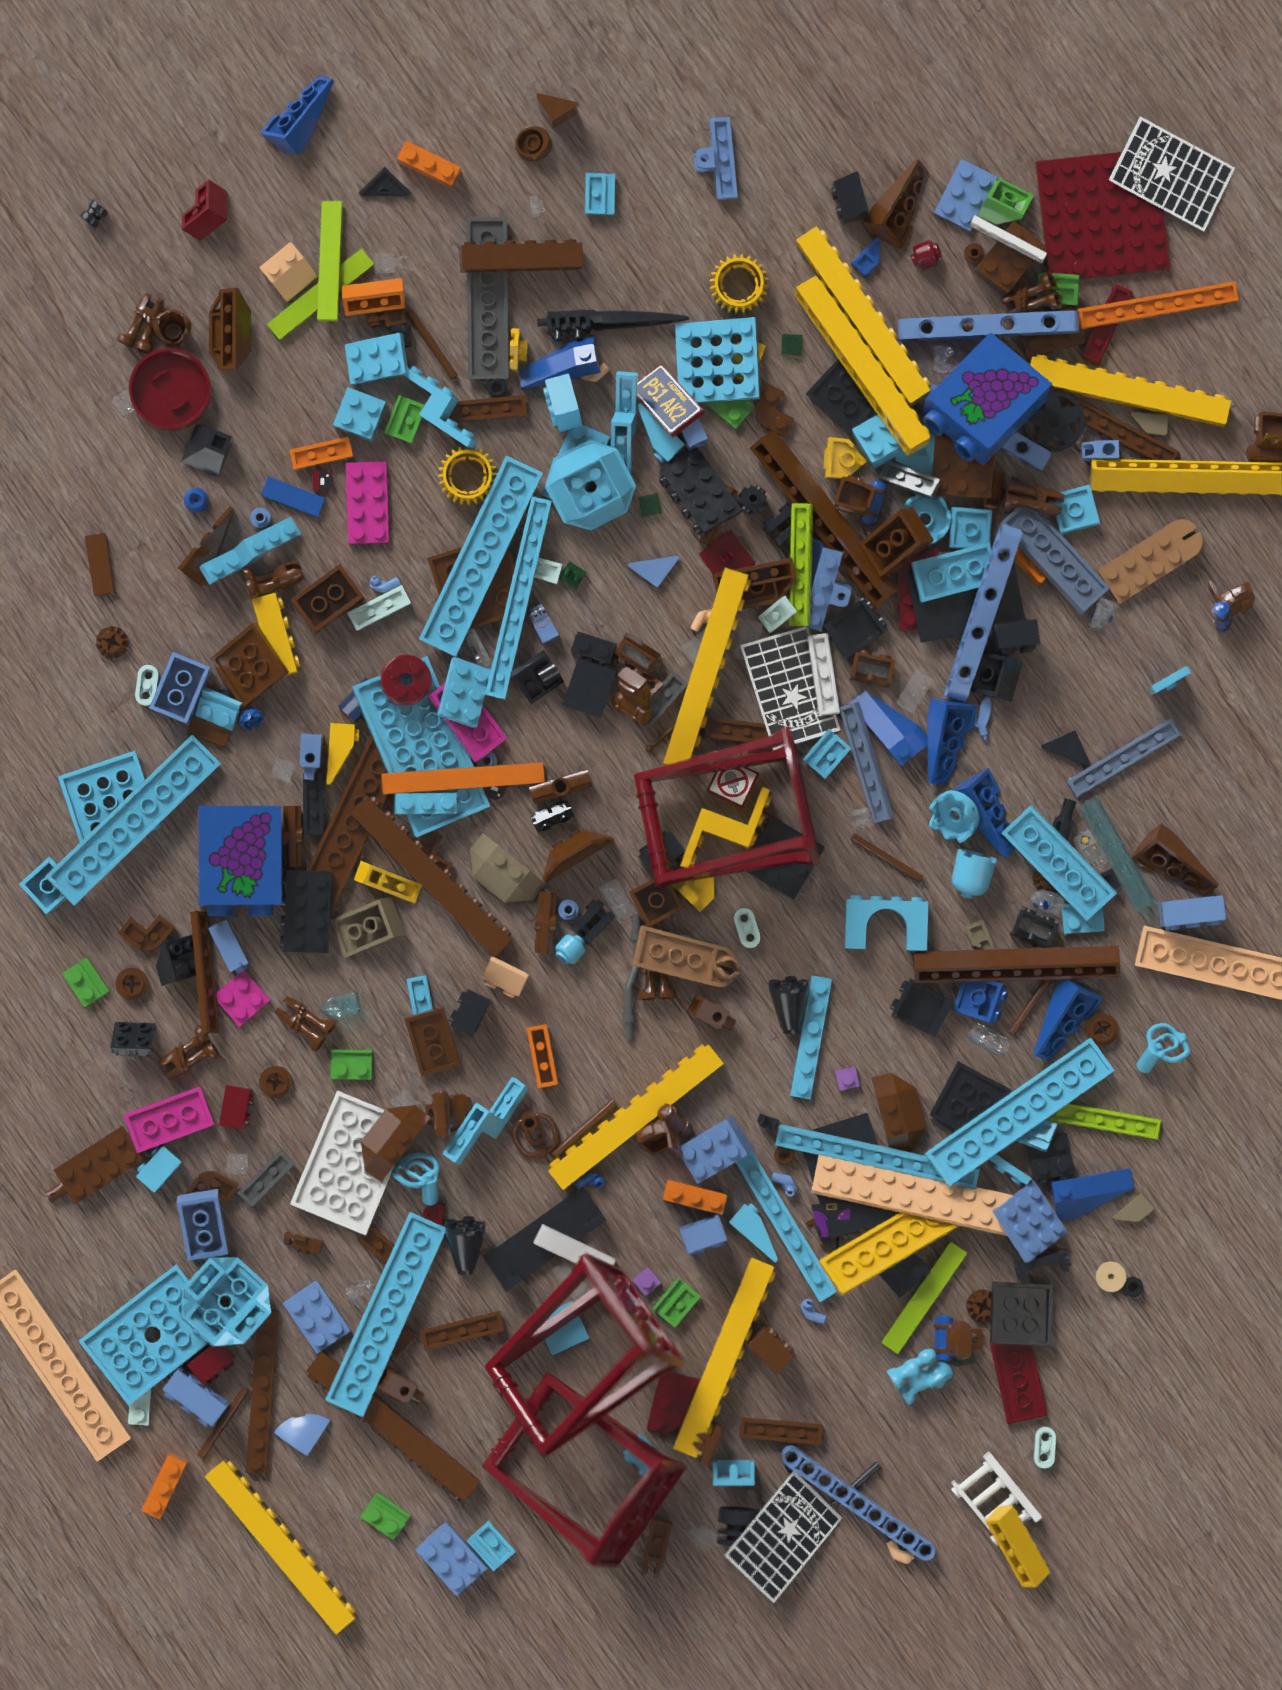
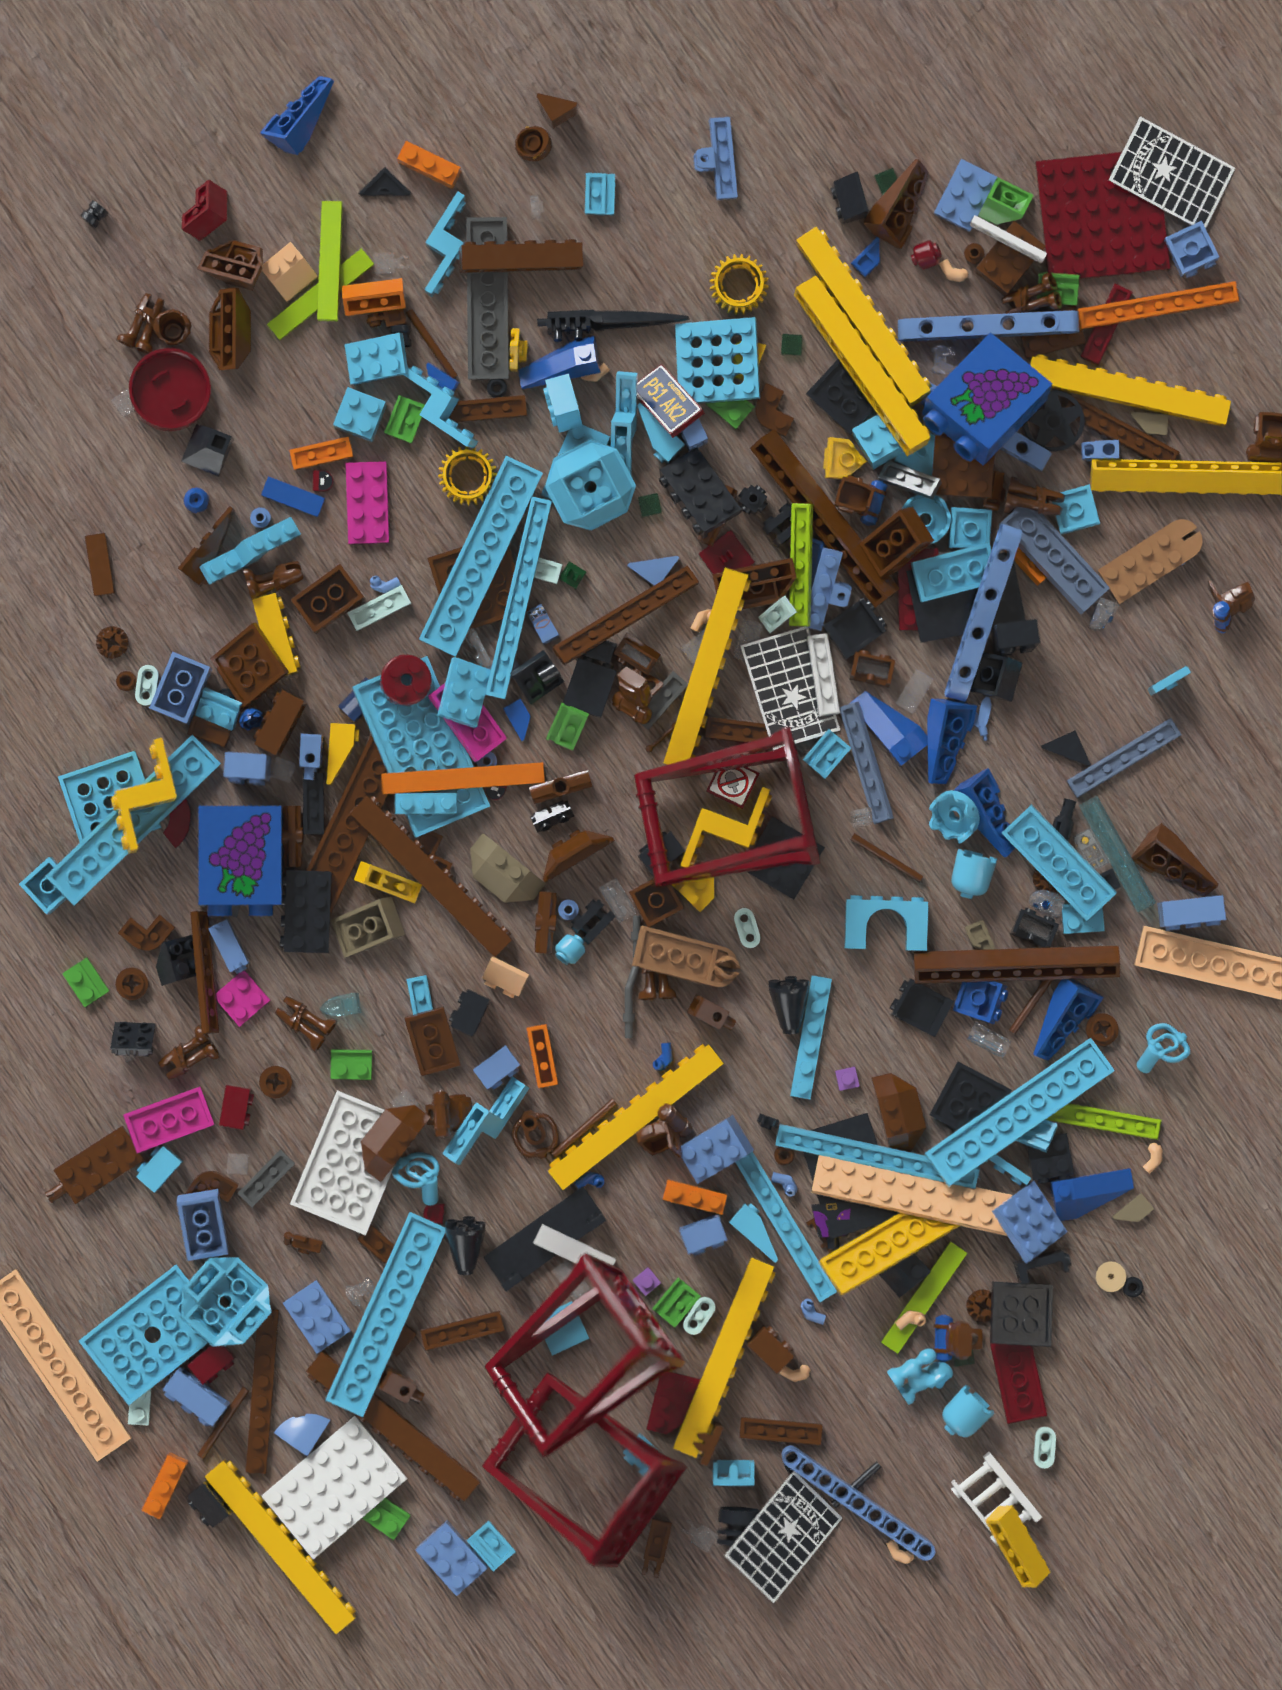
(126, 674): none -> reddish brown plate
(144, 796): none -> yellow bracket
(178, 824): none -> dark red tile
(209, 1504): none -> black slope
(234, 264): none -> reddish brown wedge
(247, 767): none -> medium blue brick
(279, 723): none -> reddish brown brick
(334, 1487): none -> white plate
(443, 378): none -> blue tile
(445, 244): none -> medium azure bracket
(497, 1067): none -> medium blue brick
(518, 717): none -> blue tile
(567, 726): none -> bright green plate
(625, 615): none -> reddish brown plate
(665, 1058): none -> blue arm
(699, 1315): none -> light aqua plate
(796, 1375): none -> light nougat arm
(885, 180): none -> clear green tile
(911, 1317): none -> light nougat arm
(952, 273): none -> light nougat arm
(966, 1413): none -> medium azure cylinder
(1156, 1157): none -> light nougat arm
(1192, 250): none -> medium blue plate

